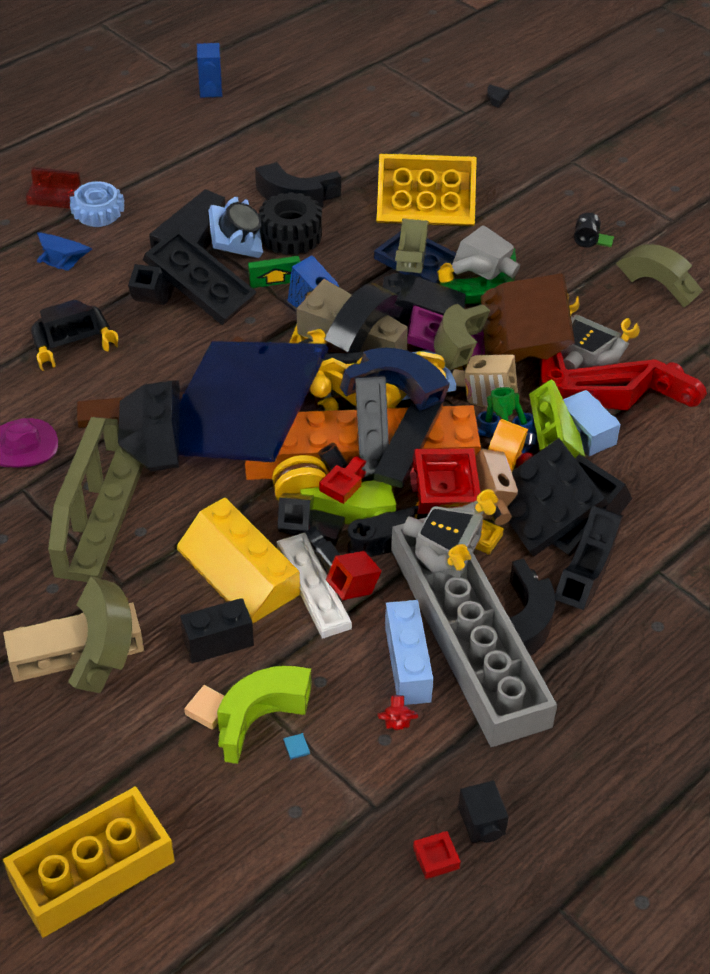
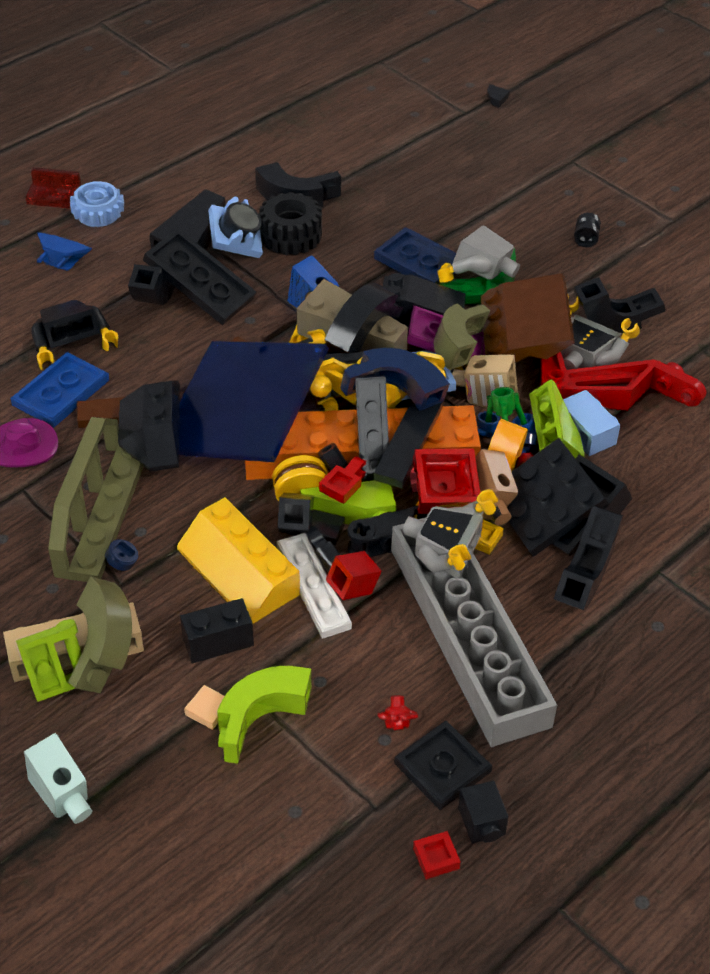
(43, 662): none -> lime plate
(57, 779): none -> light aqua torso
(58, 389): none -> blue tile
(89, 861): yellow brick -> none
(121, 555): none -> dark blue tile
(209, 69): blue brick -> none
(271, 271): green tile -> none
(296, 746): dark azure window -> none
(408, 652): light blue brick -> none
(412, 246): olive arch -> none
(426, 189): yellow slope -> none
(442, 764): none -> black tile
(538, 599): black arch -> none
(605, 240): bright green window -> none
(611, 312): none -> black arch
(663, 265): olive arch -> none

